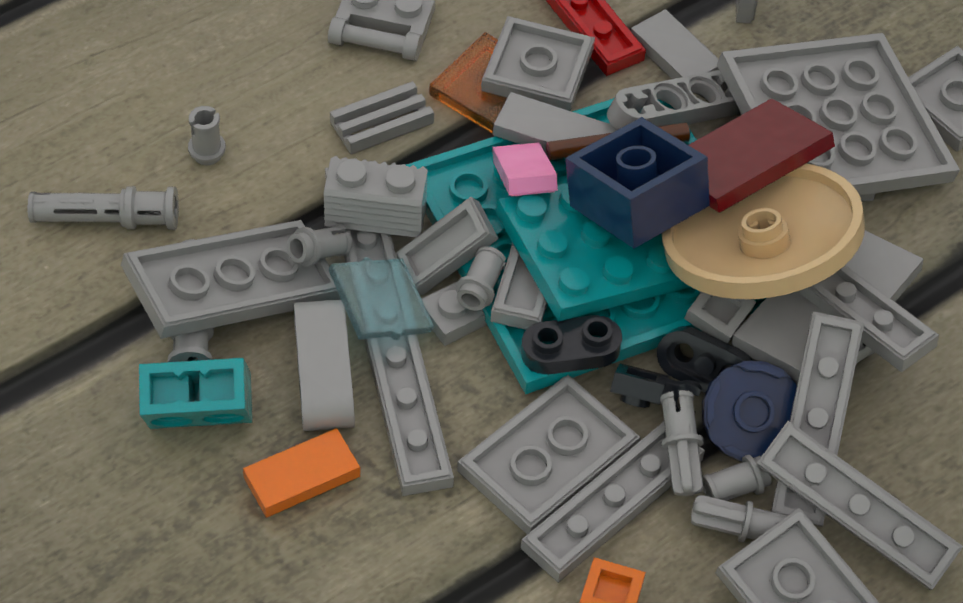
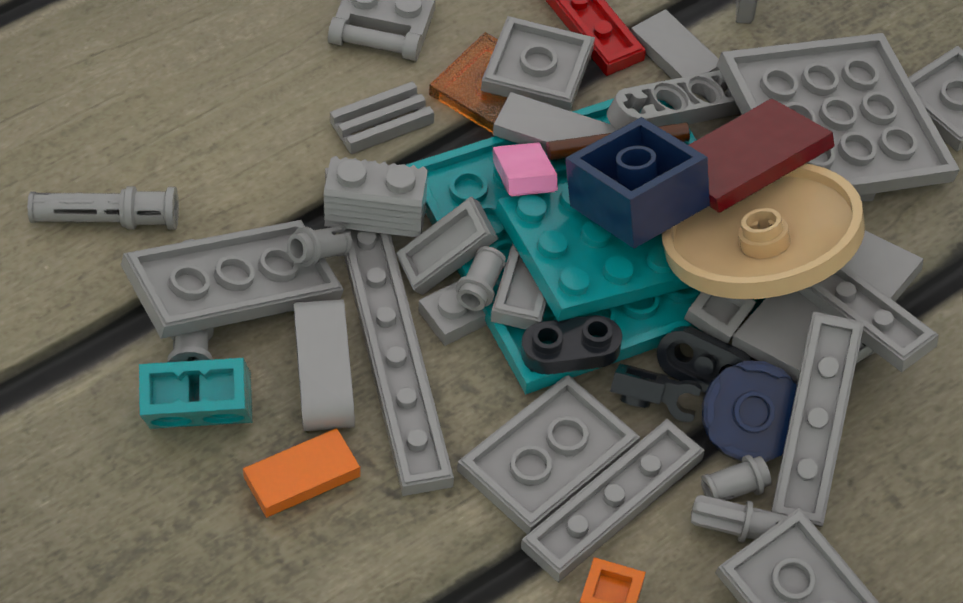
(206, 143): light grey pin -> none
(380, 298): clear light blue piece -> none
(682, 444): light grey axle -> none
(859, 505): light grey tile -> none

